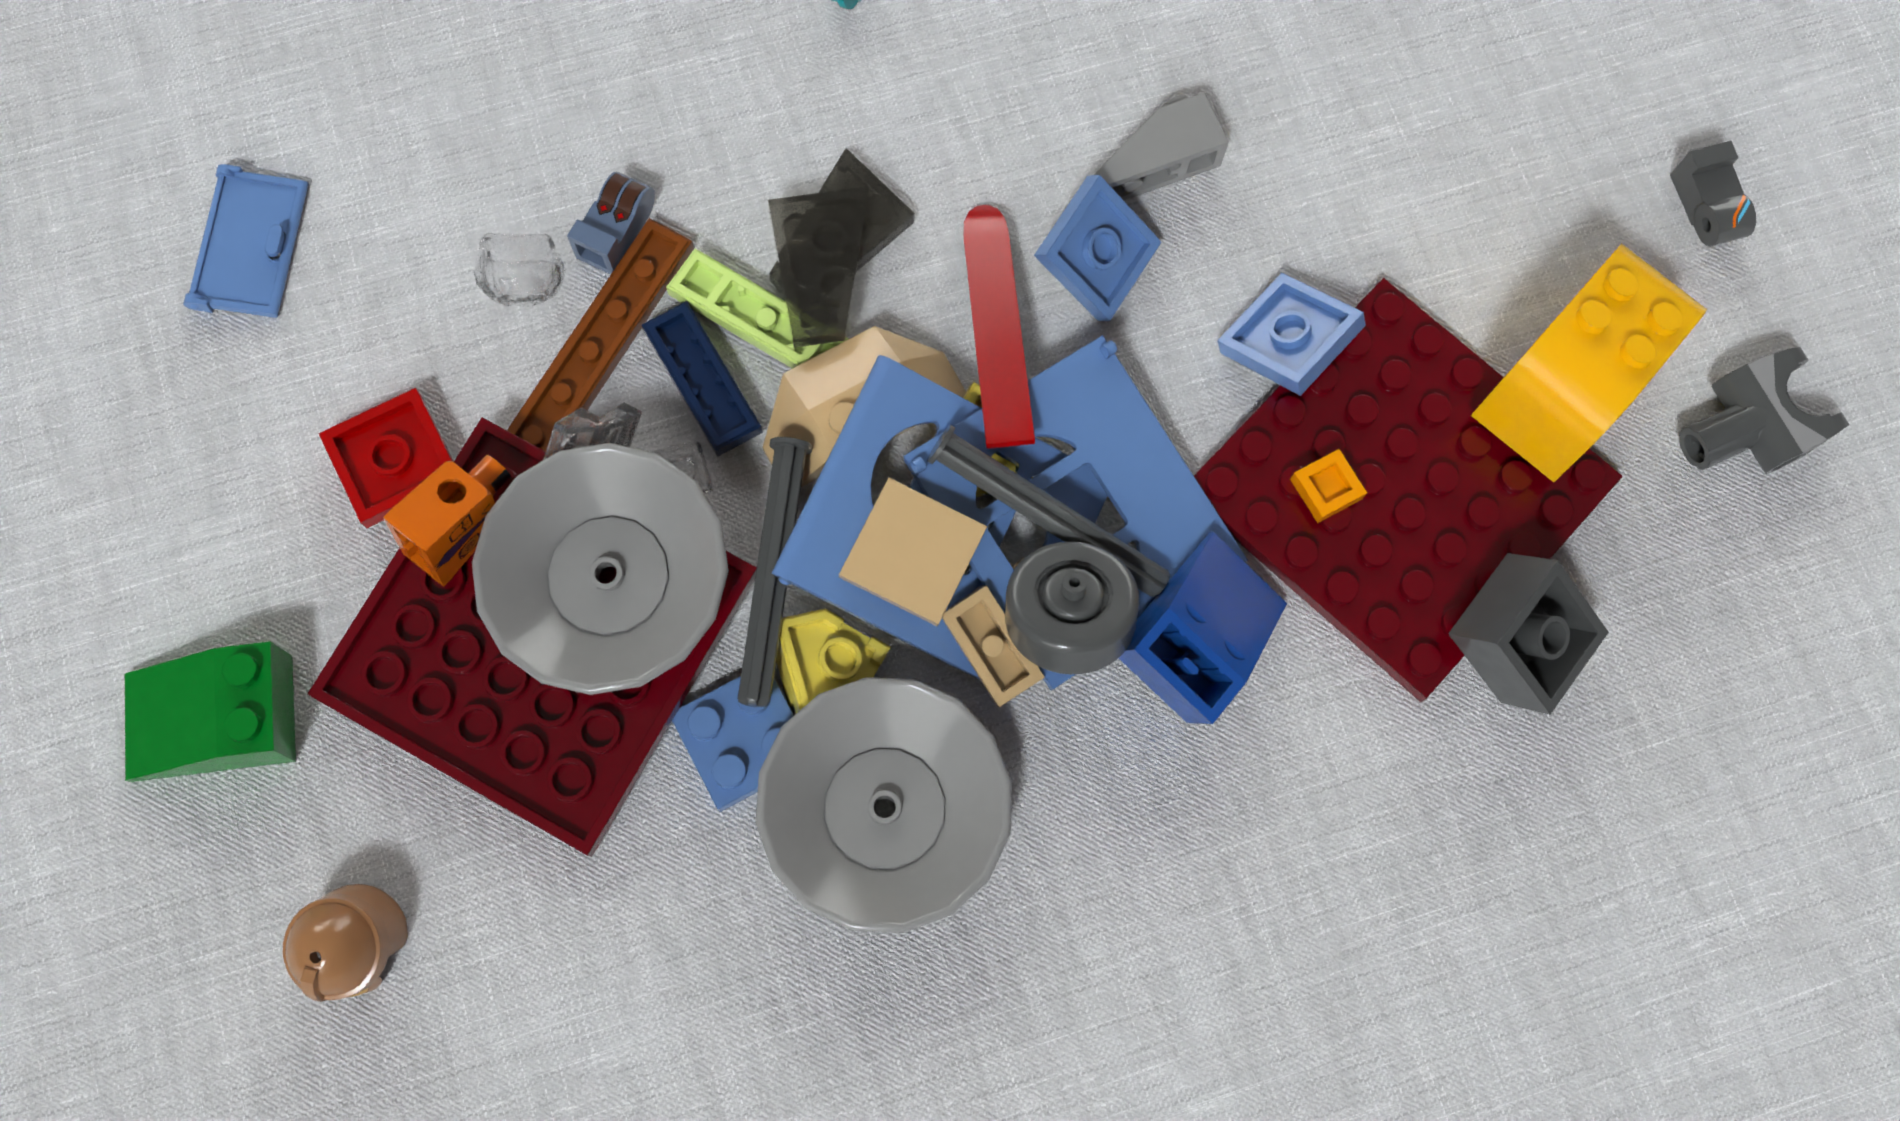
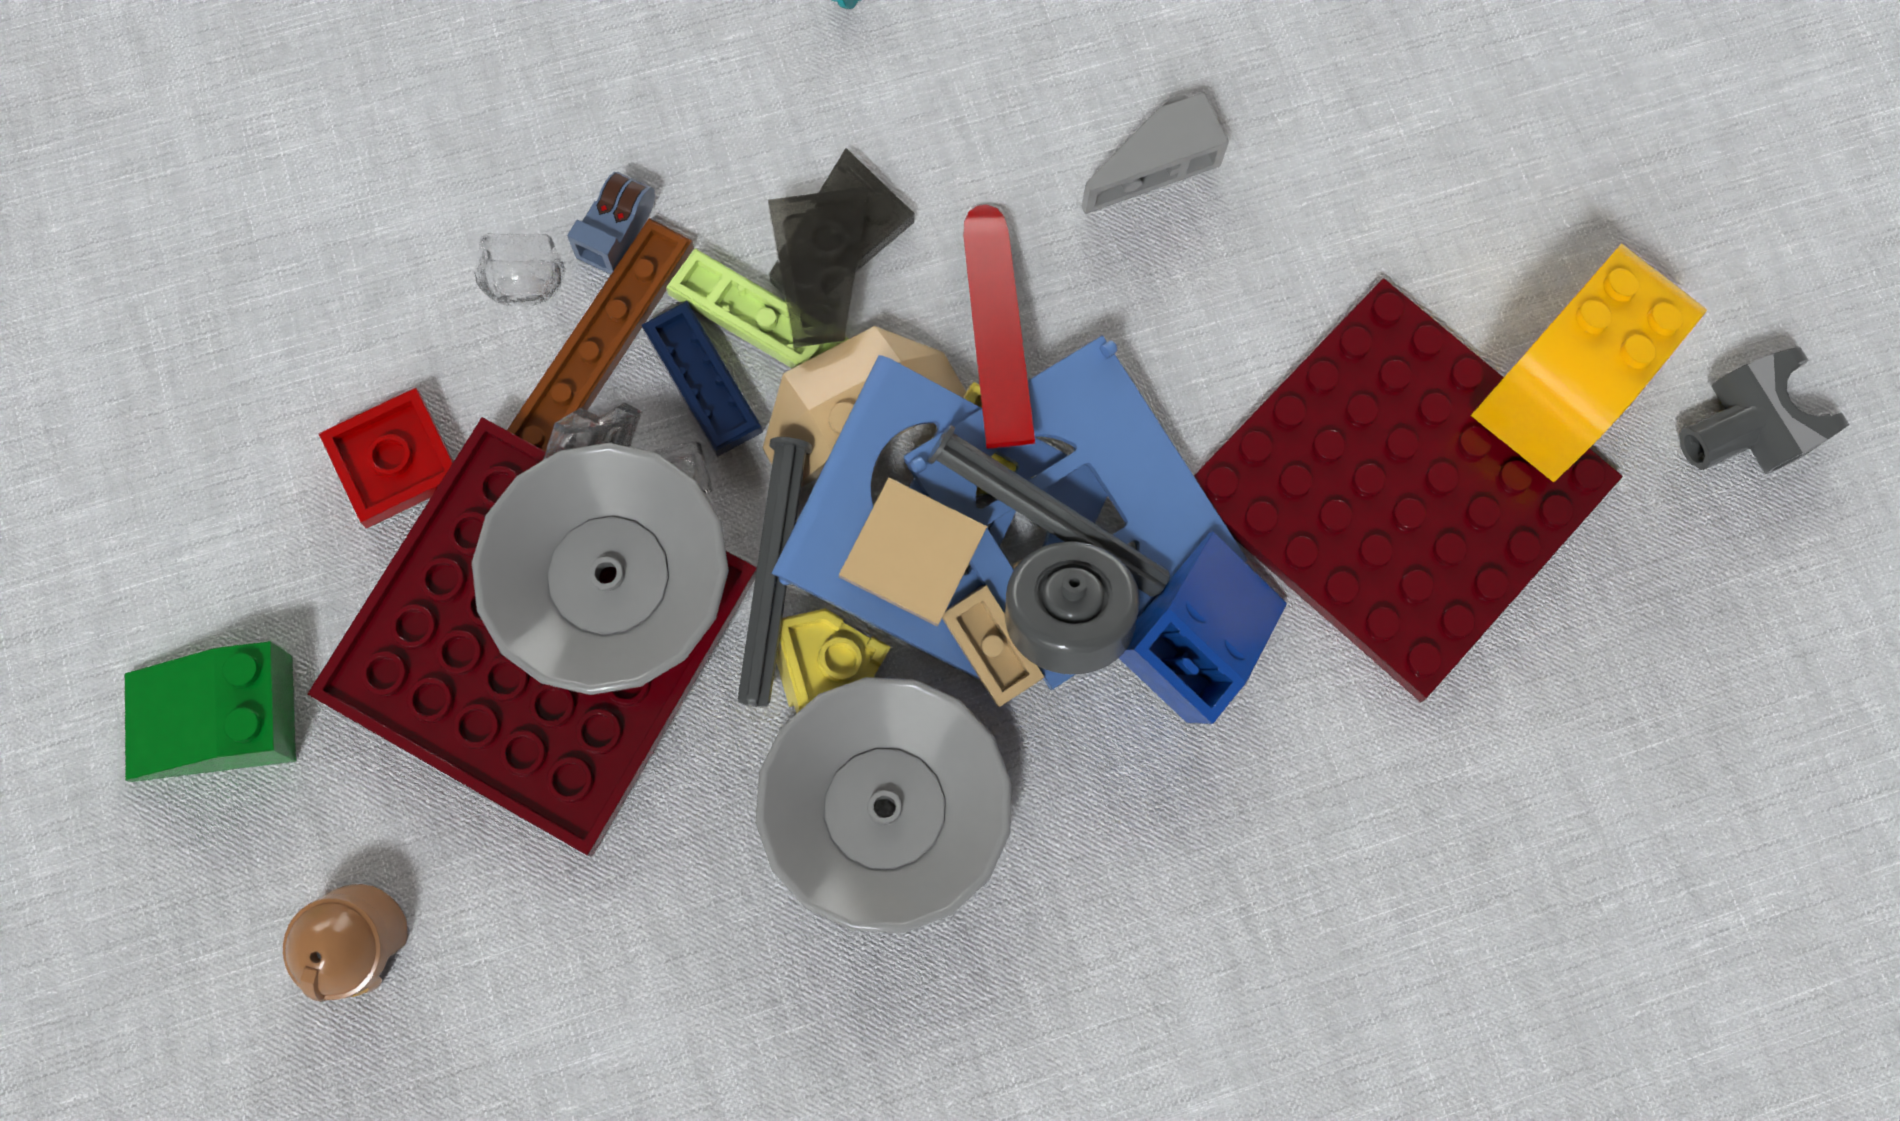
(246, 226): medium blue door -> none
(444, 516): orange torso -> none
(730, 740): medium blue plate -> none
(1098, 248): medium blue plate -> none
(1291, 333): medium blue plate -> none
(1328, 485): light orange tile -> none
(1529, 632): dark grey brick -> none
(1714, 195): dark grey leg -> none

